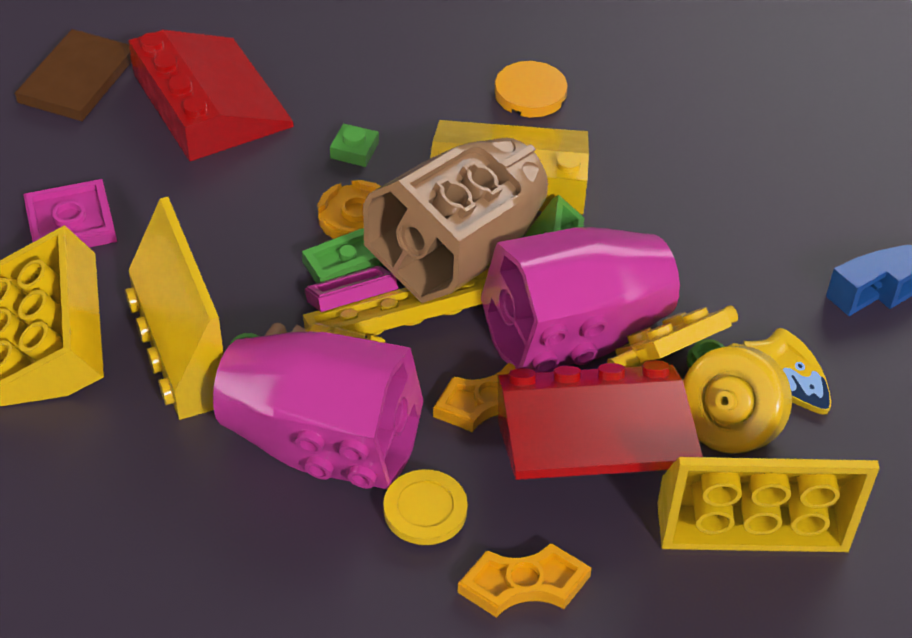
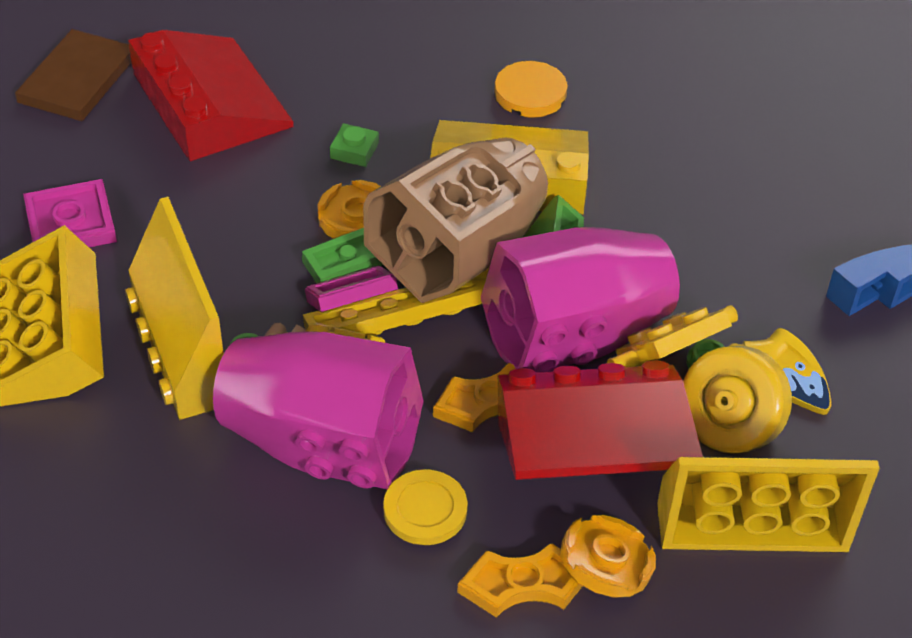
(608, 556): none -> light orange tile

